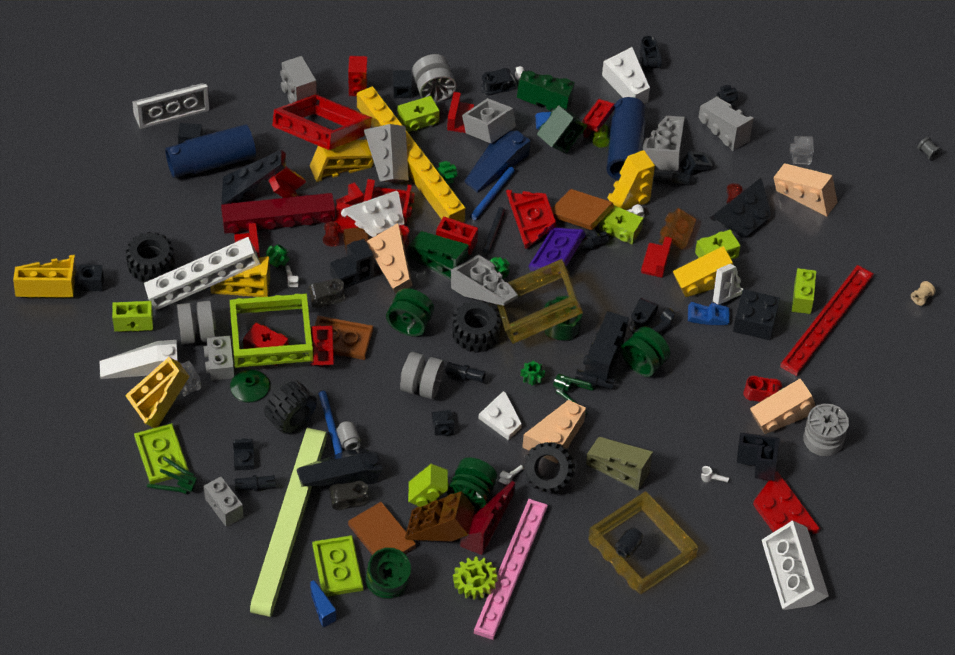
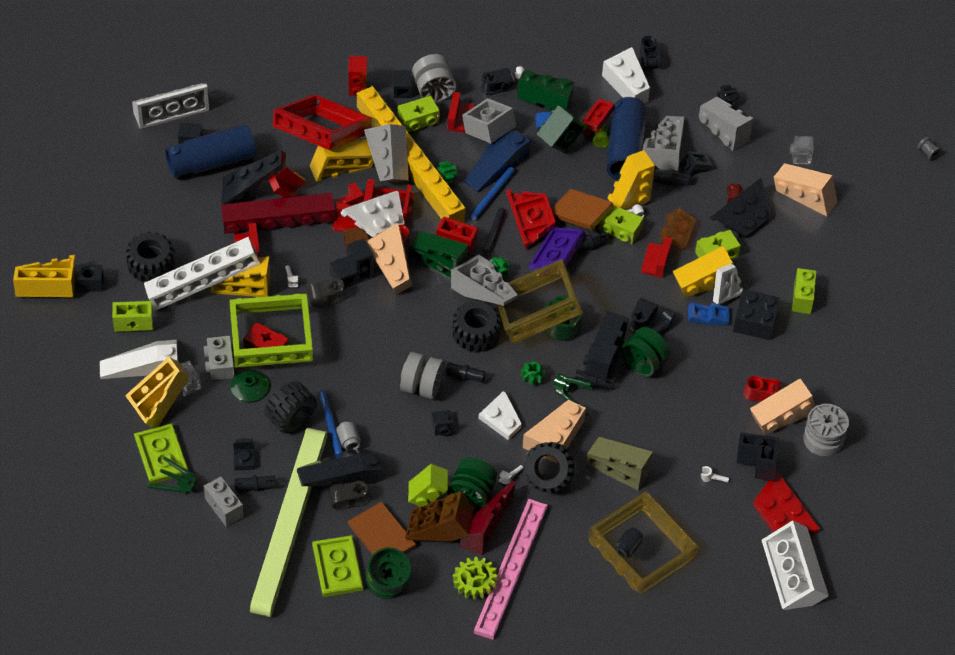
(190, 322): light grey wheel -> none
(277, 255): green gear -> none
(297, 79): light grey brick -> none
(322, 345): red brick -> none
(324, 608): blue slope -> none
(331, 233): clear red bush -> none
(349, 338): dark orange tile -> none
(410, 312): dark green wheel -> none
(826, 320): red tile -> none
(926, 289): tan bush -> none

